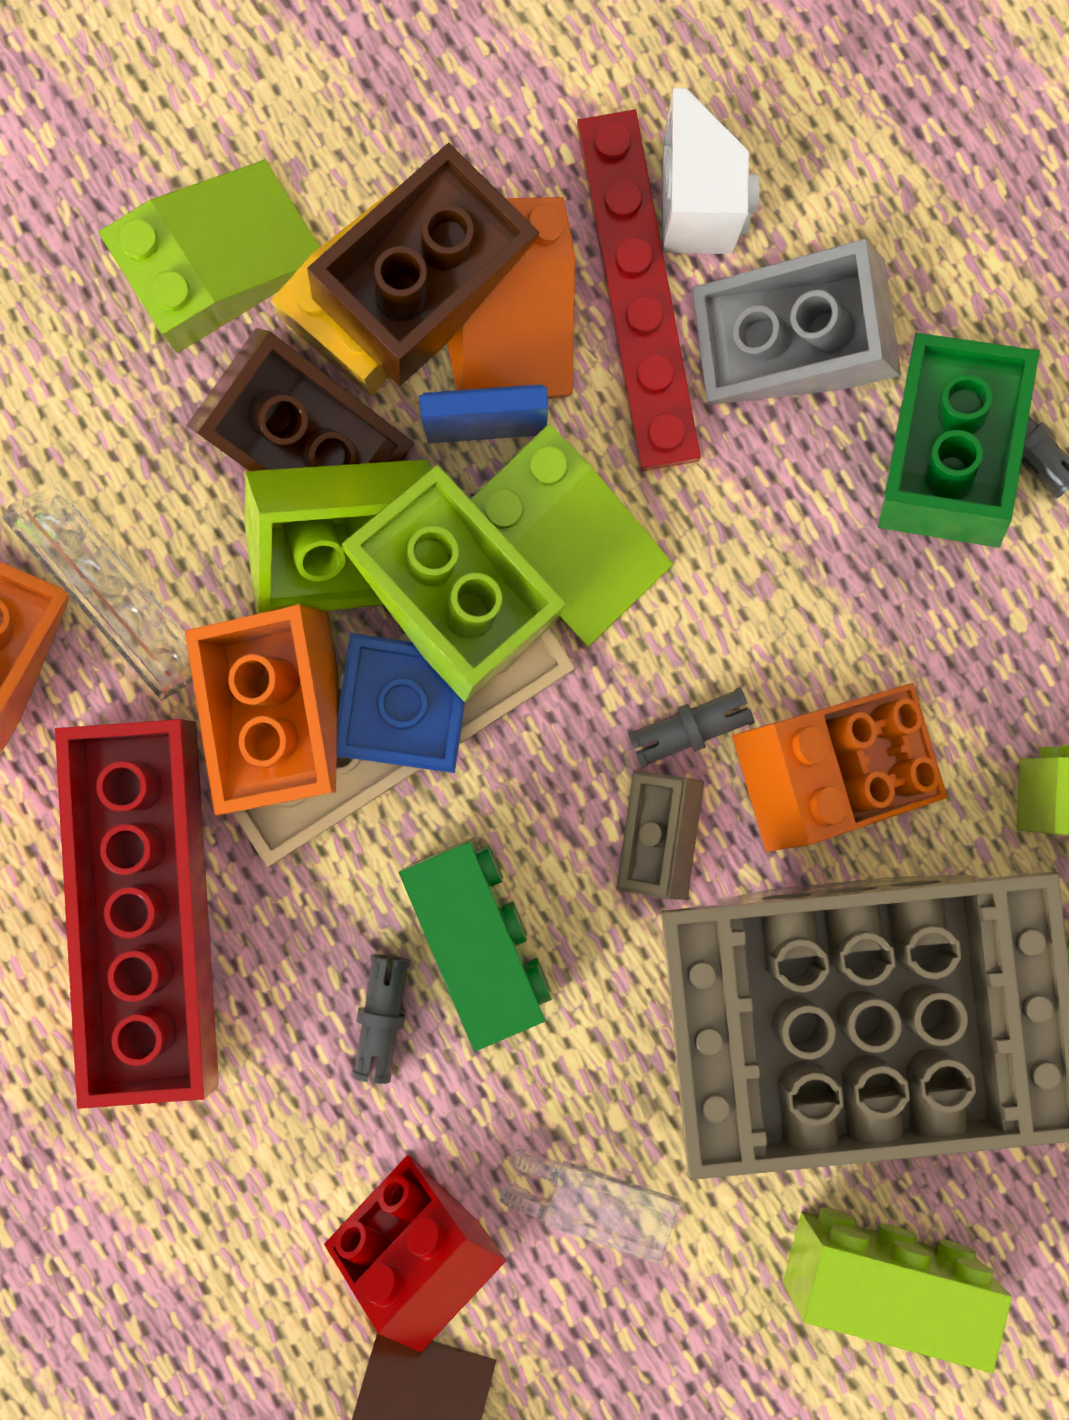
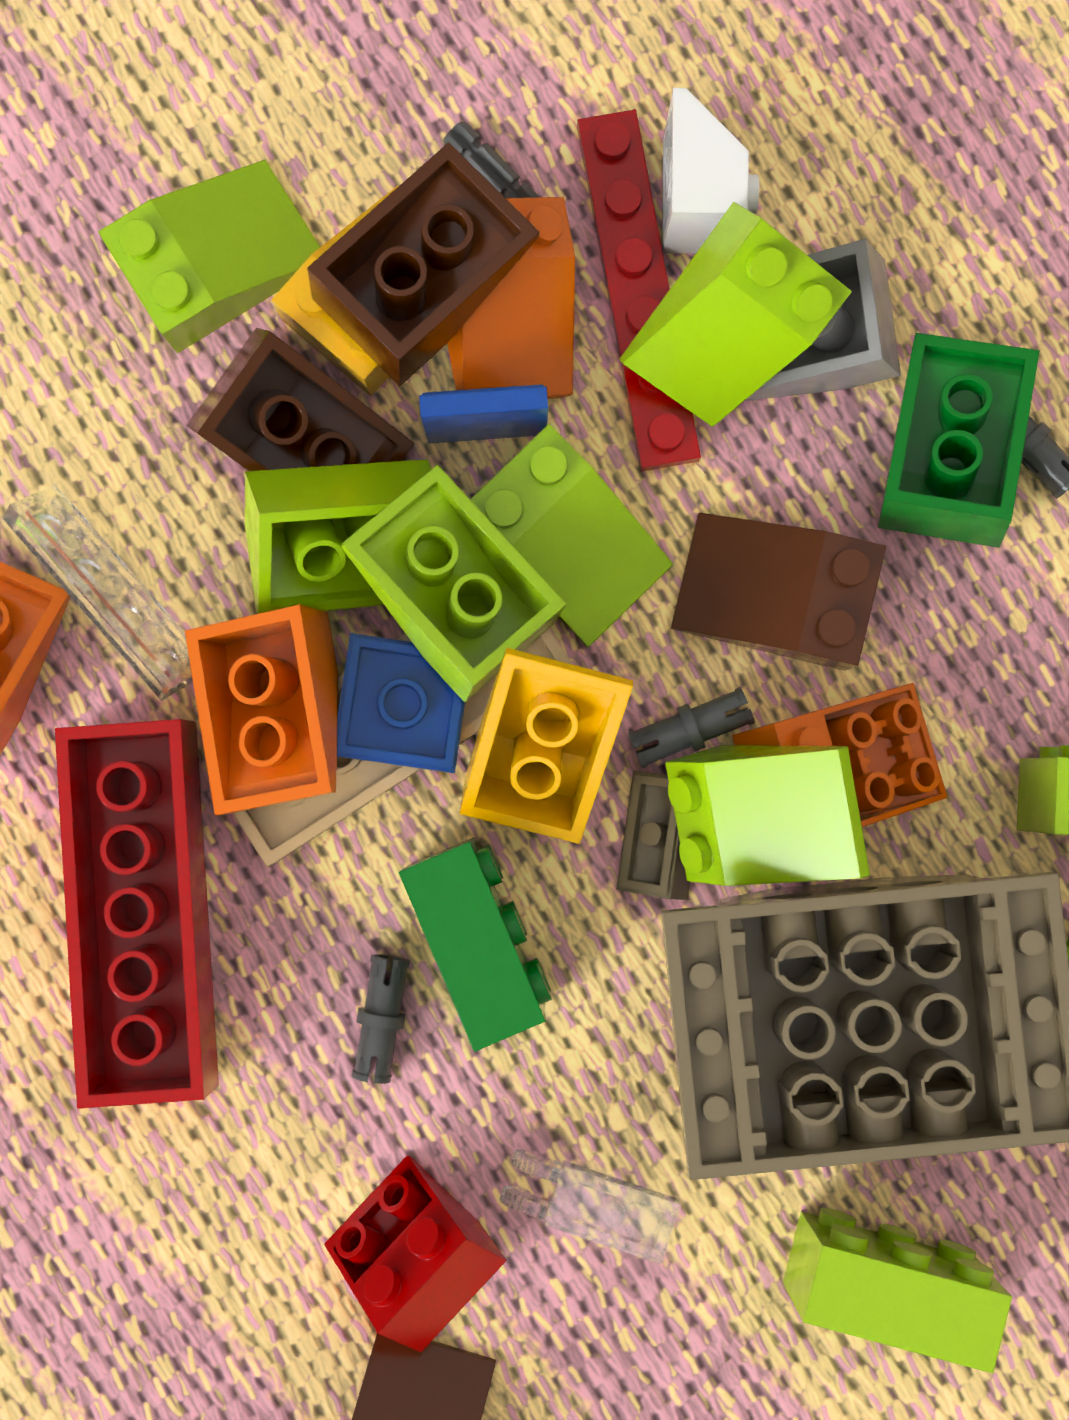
(487, 162): none -> dark grey axle
(543, 745): none -> yellow slope
(734, 317): none -> lime slope
(767, 815): none -> slope
(779, 589): none -> reddish brown slope

